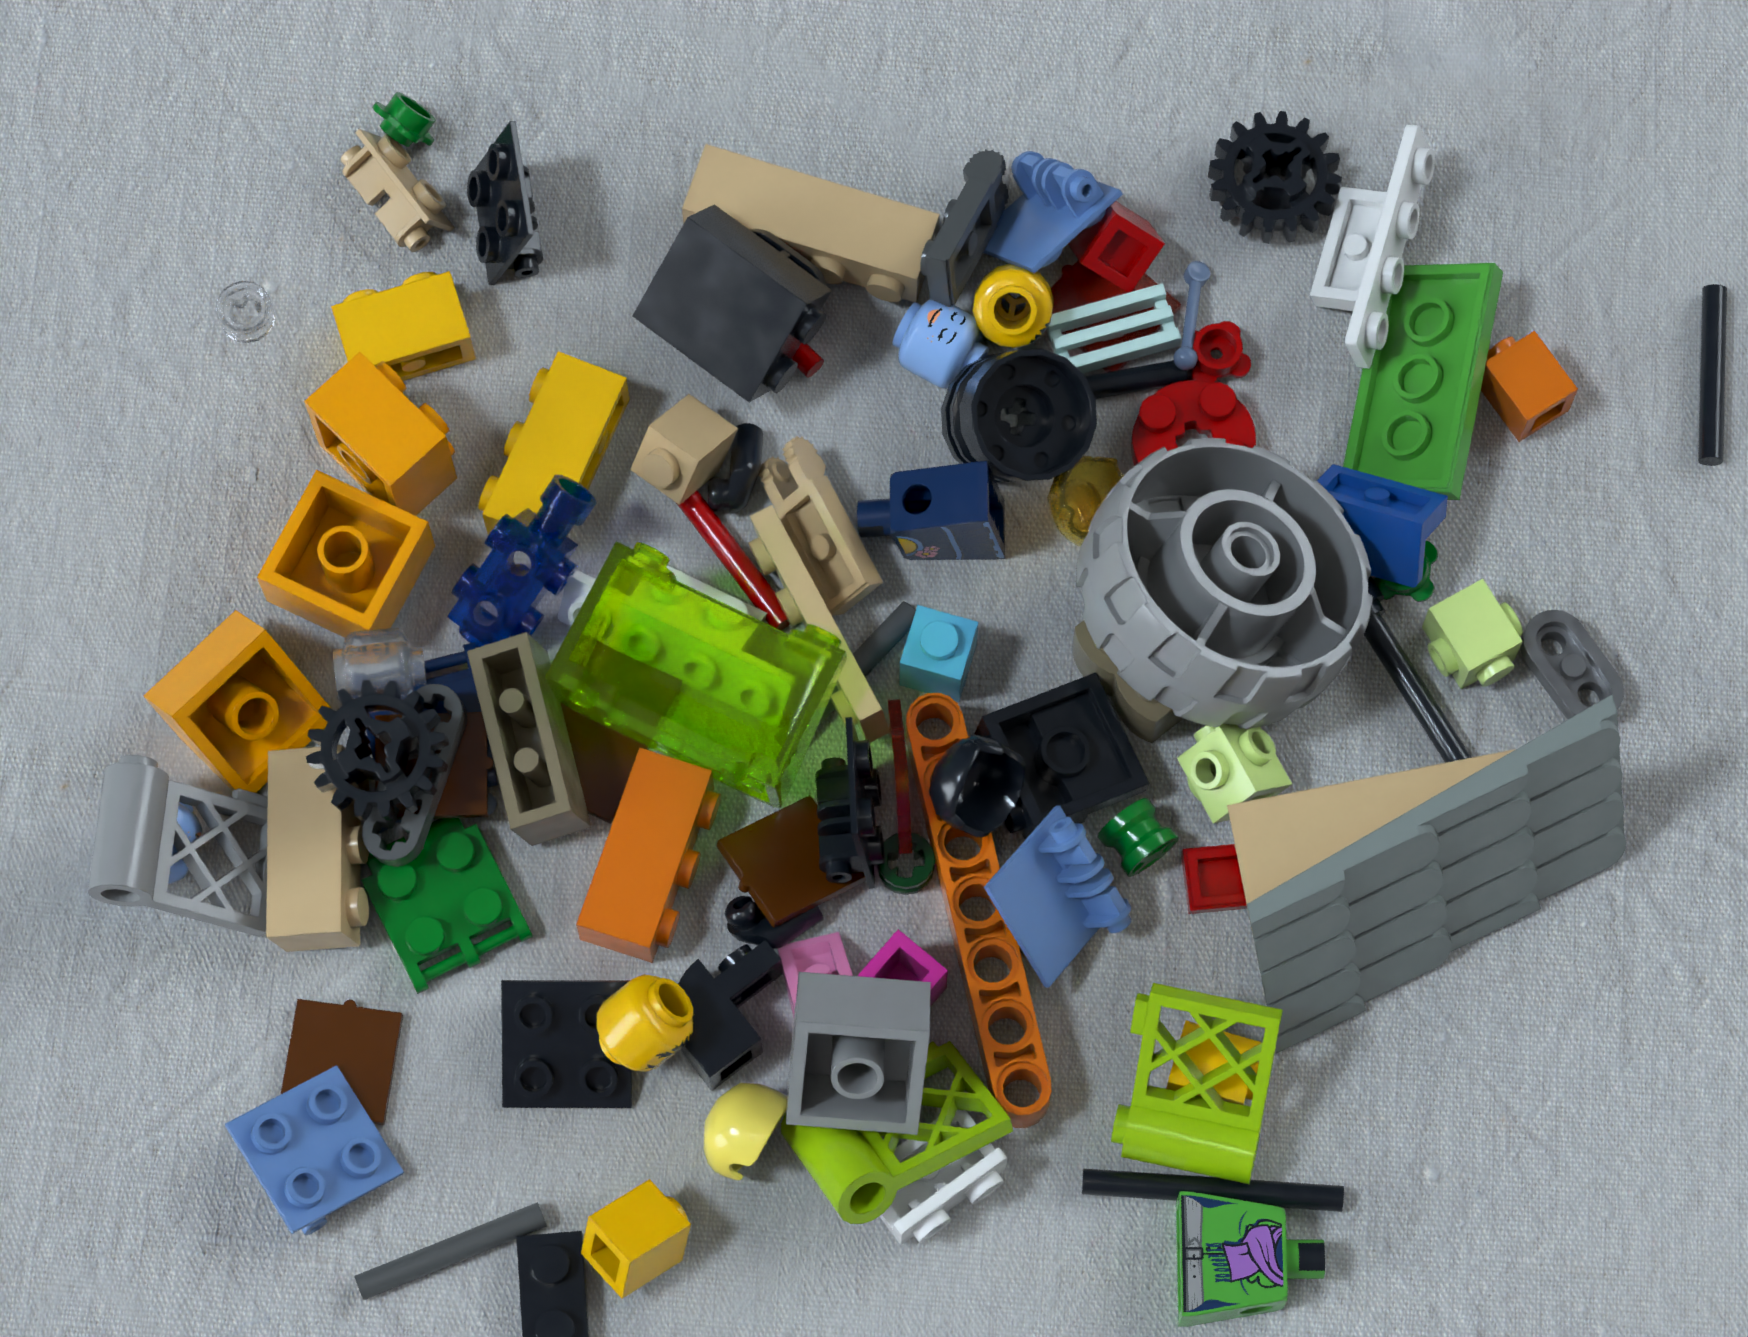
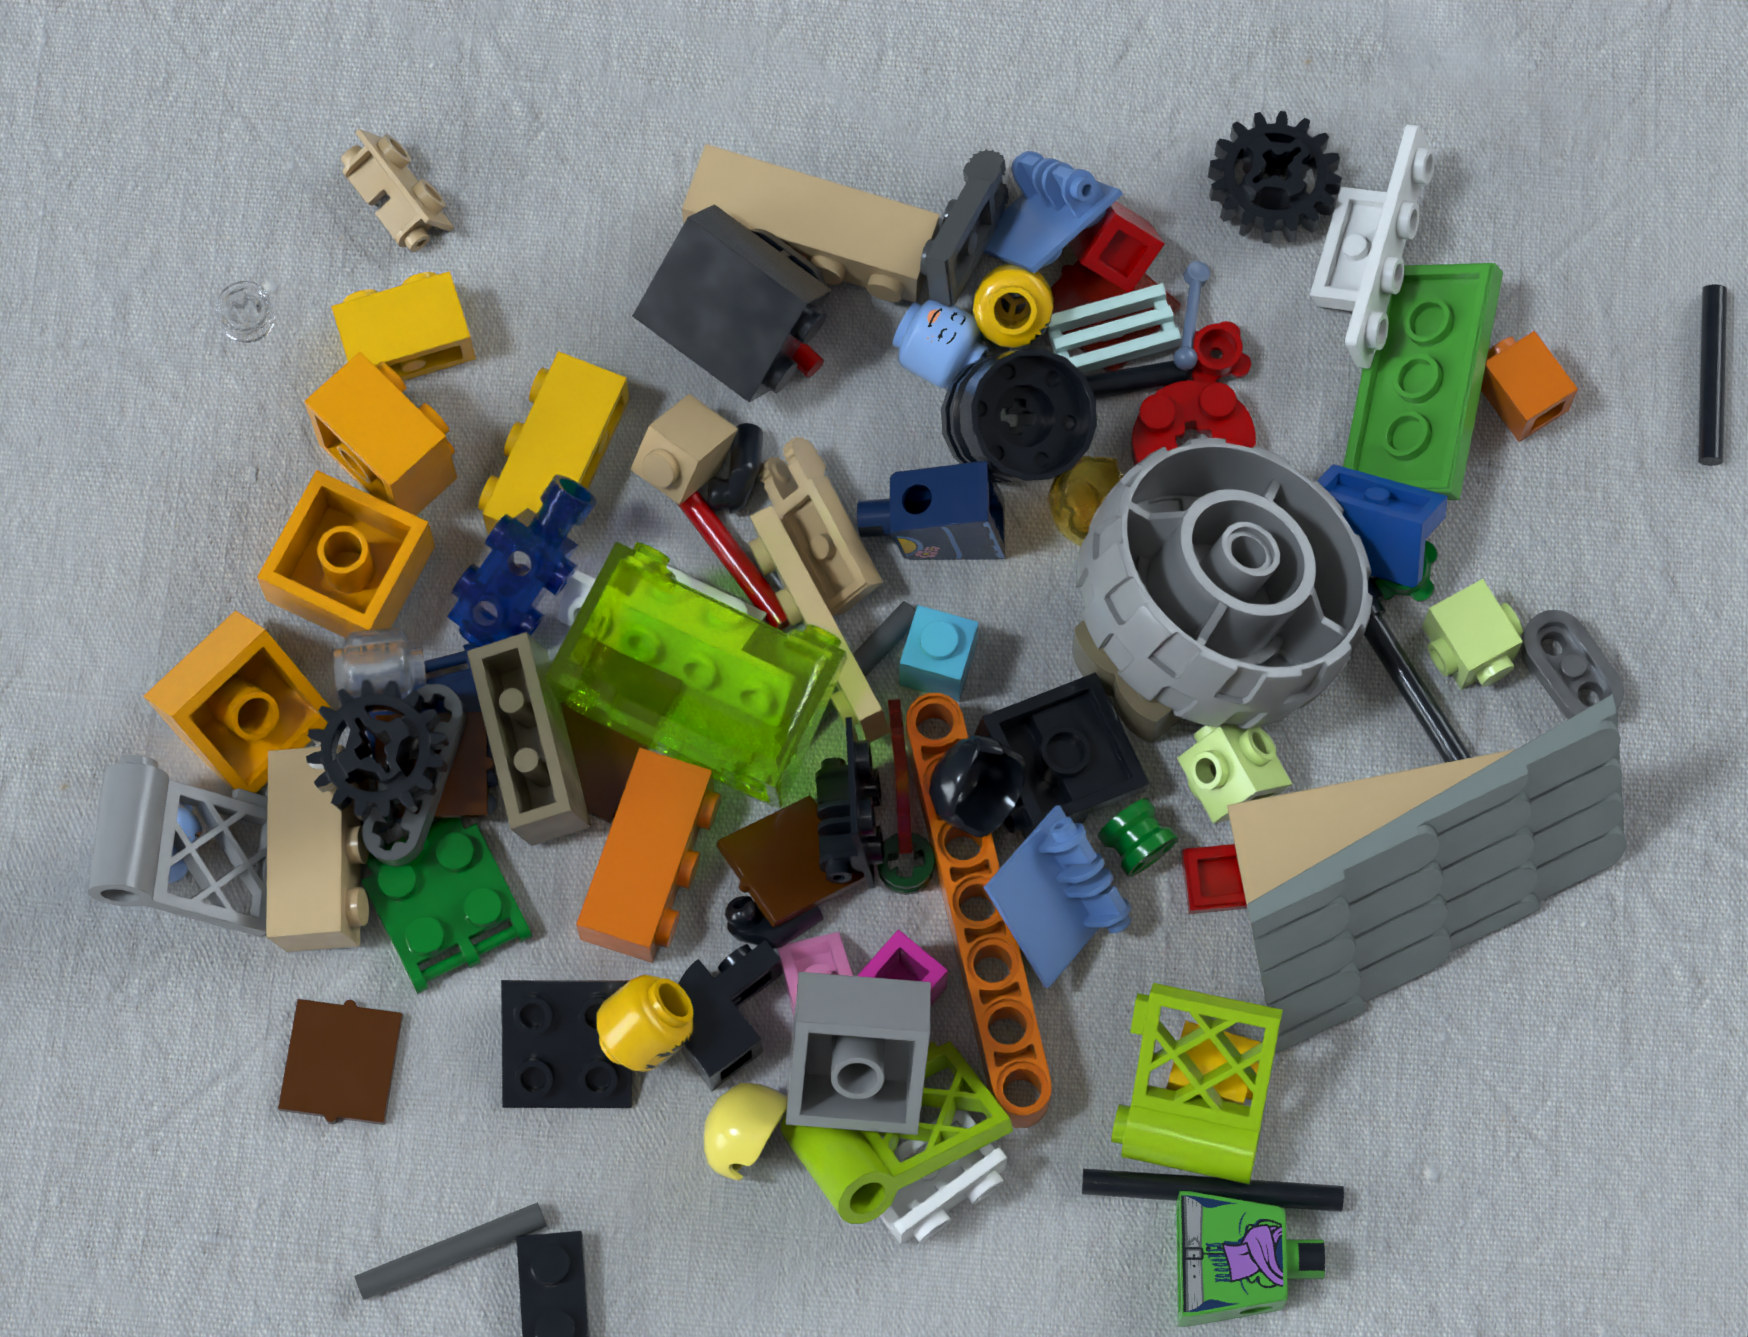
(314, 1150): medium blue hinge -> none
(405, 120): green plate -> none
(504, 209): black hinge -> none
(636, 1238): yellow brick -> none

